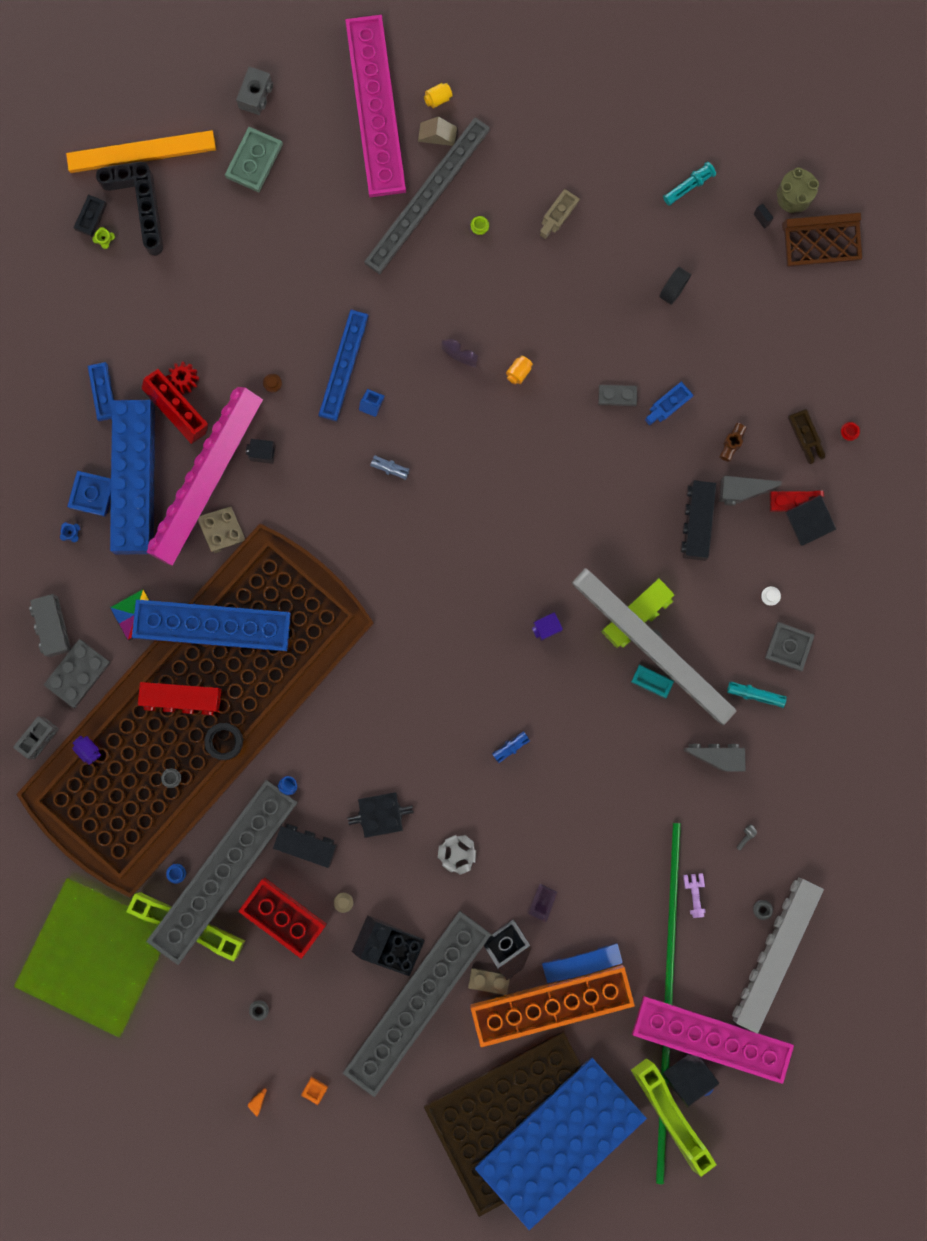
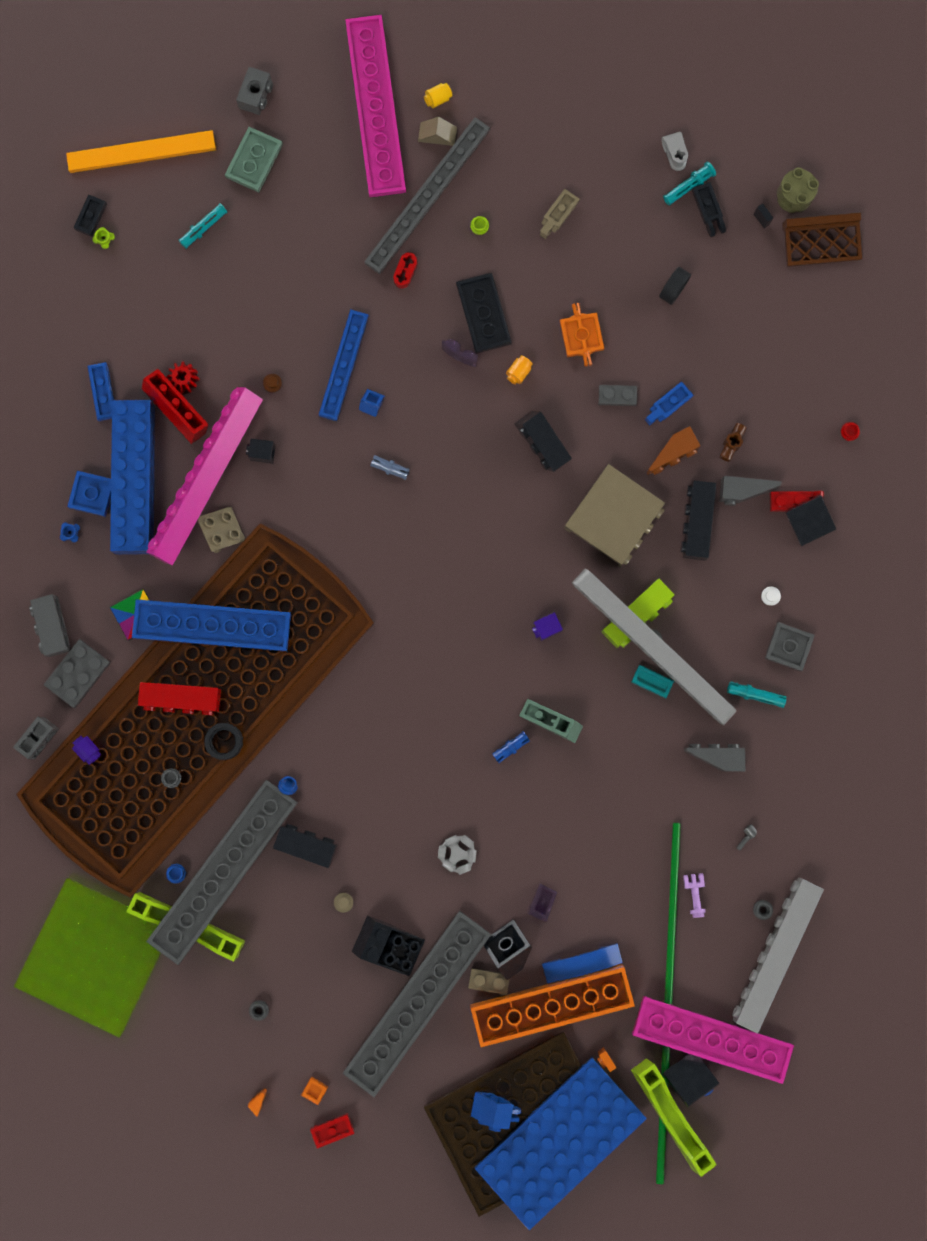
(143, 200): black beam -> none
(186, 241): none -> teal pin
(282, 917): red brick -> none
(332, 1130): none -> red plate
(380, 815): black plate -> none
(409, 272): none -> red beam
(483, 313): none -> black tile
(494, 1111): none -> blue brick
(543, 440): none -> black wedge
(551, 720): none -> sand green slope
(581, 334): none -> orange plate
(605, 1060): none -> orange plate
(615, 515): none -> dark tan panel
(675, 150): none -> light grey piece
(680, 445): none -> dark orange slope
(709, 208): none -> black hinge
(806, 434): dark brown hinge -> none

